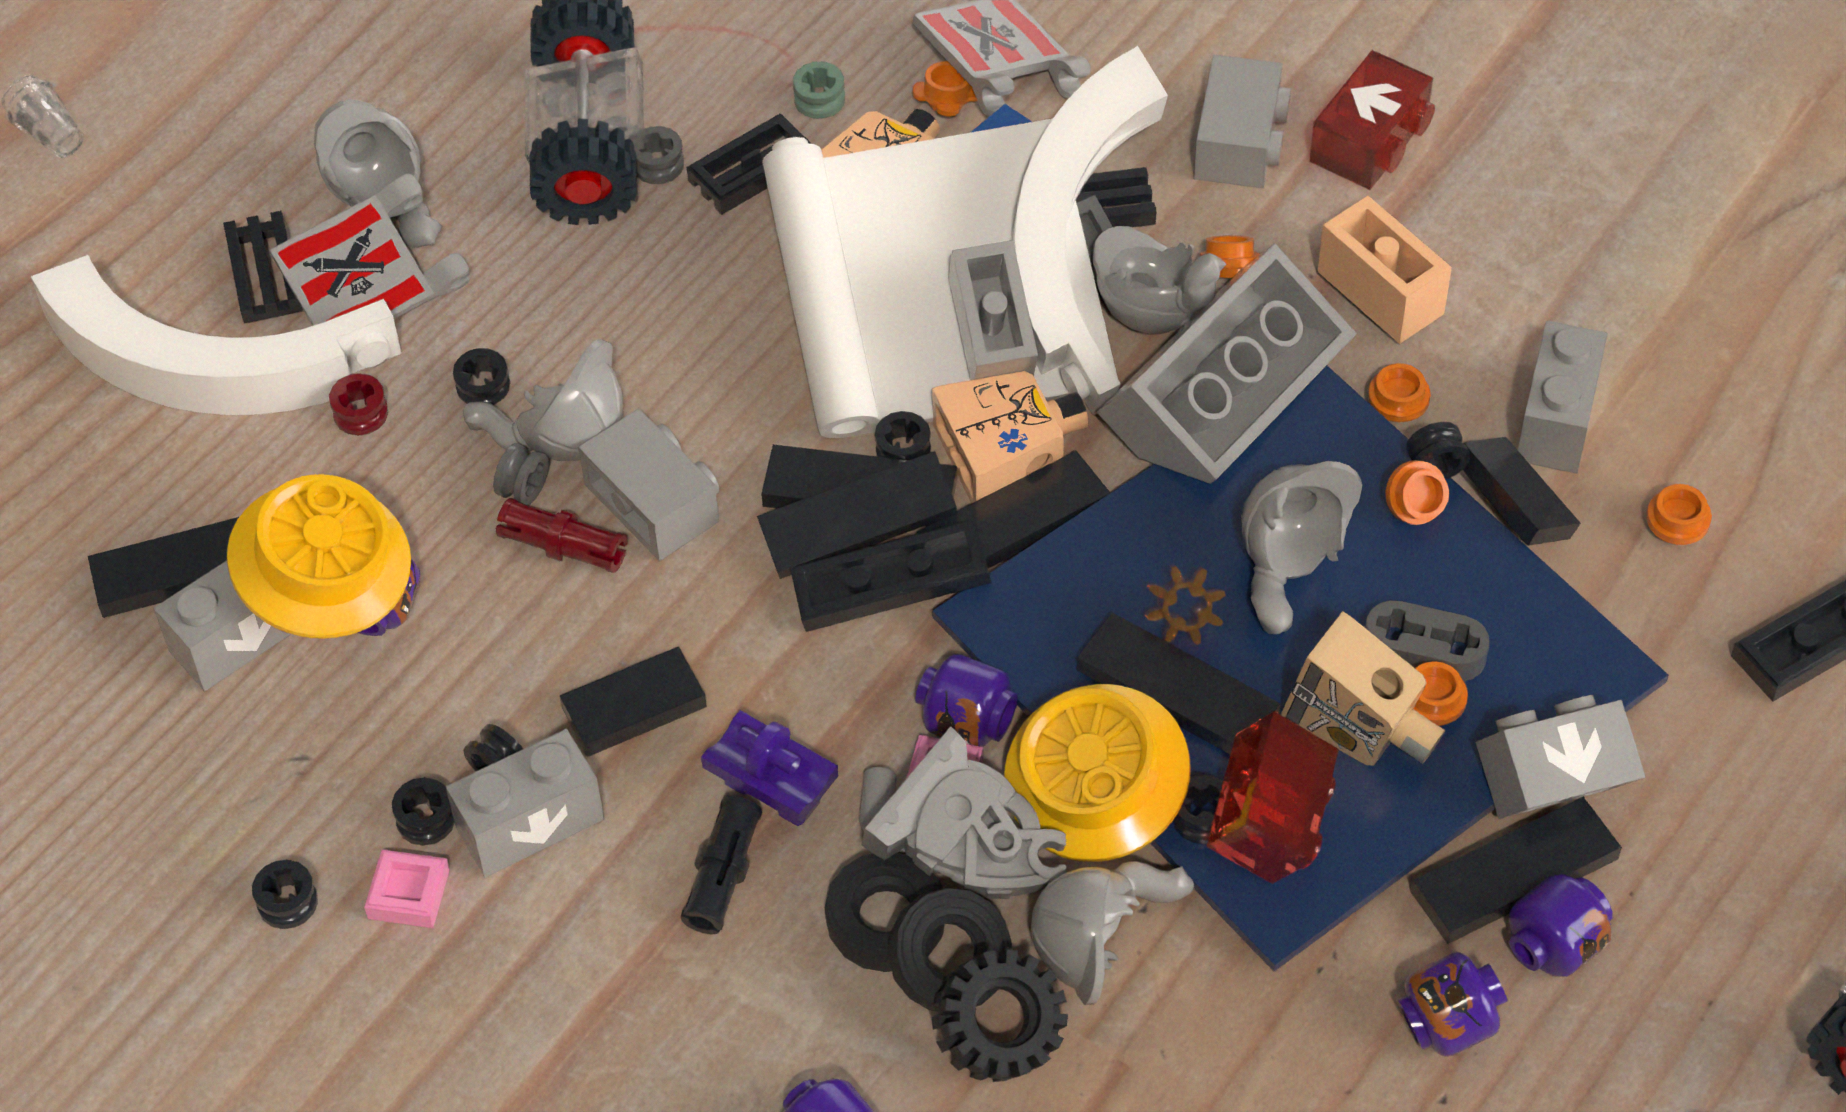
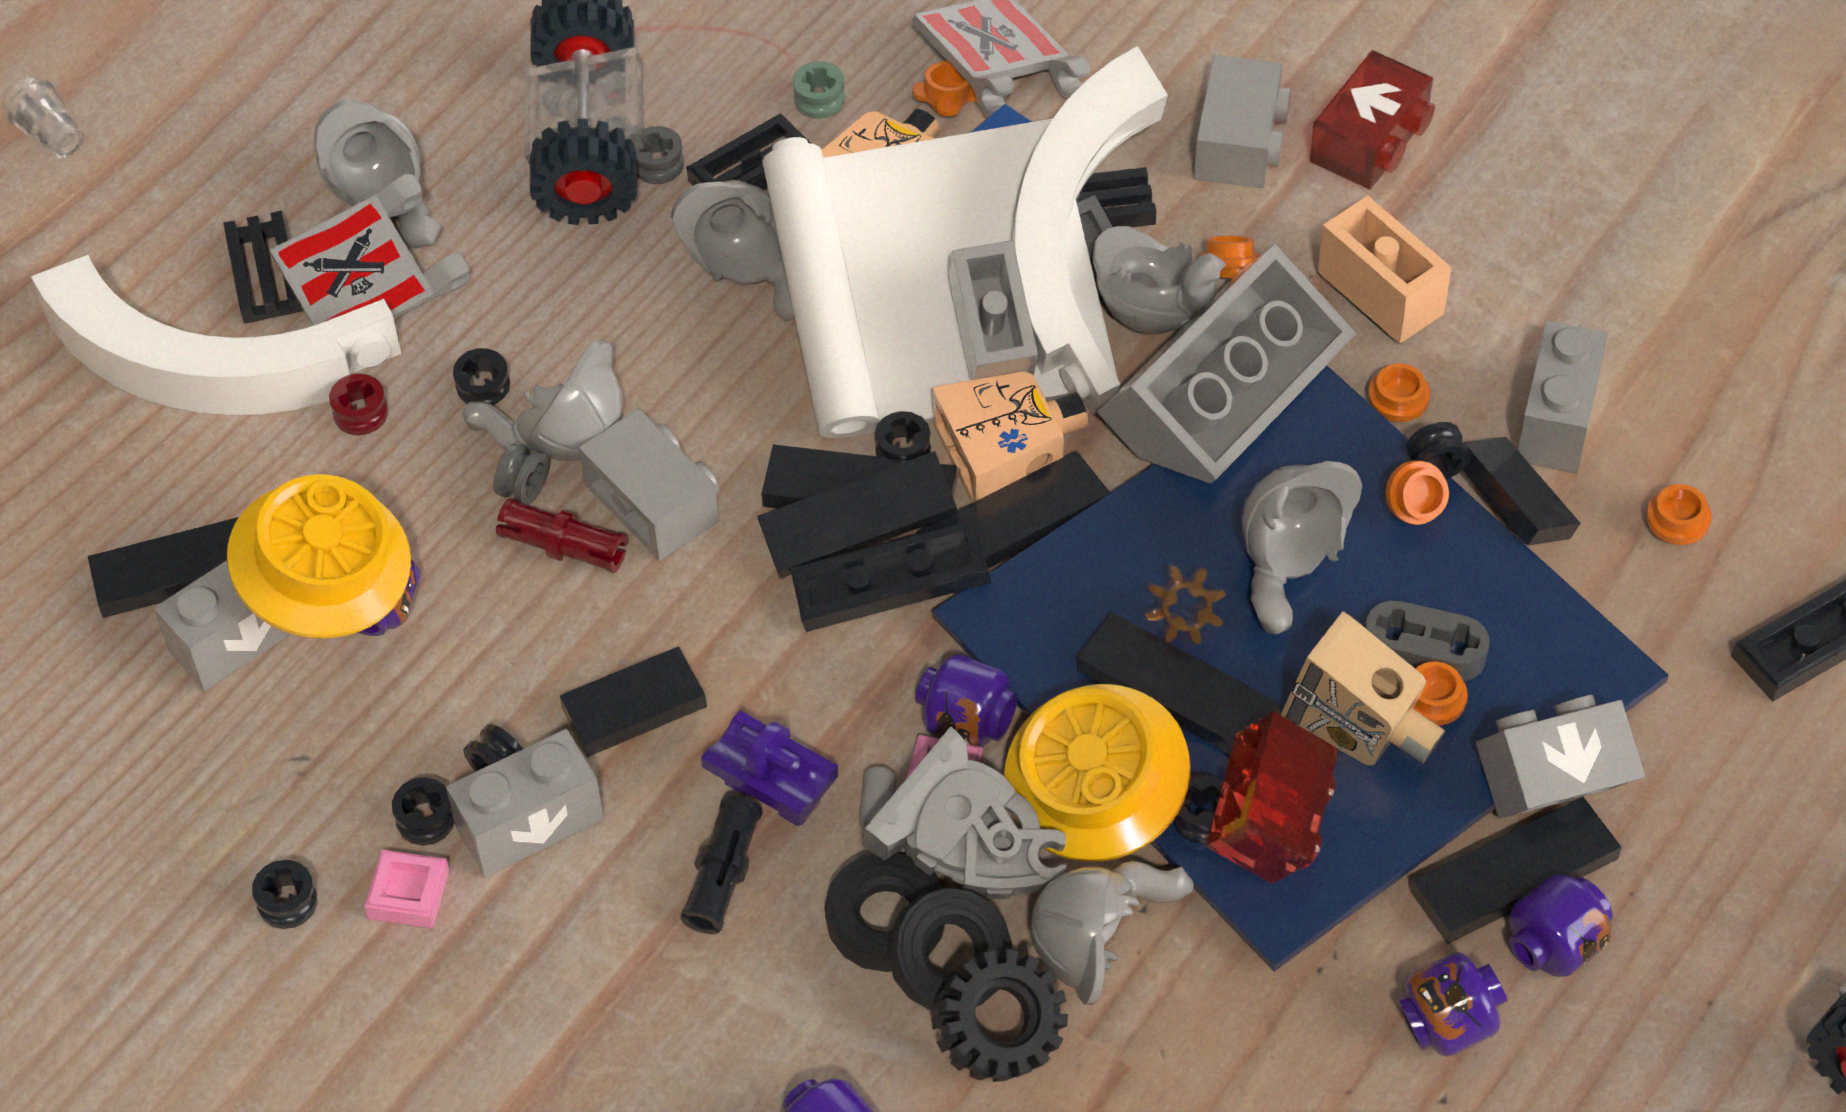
(734, 236): none -> light grey piece

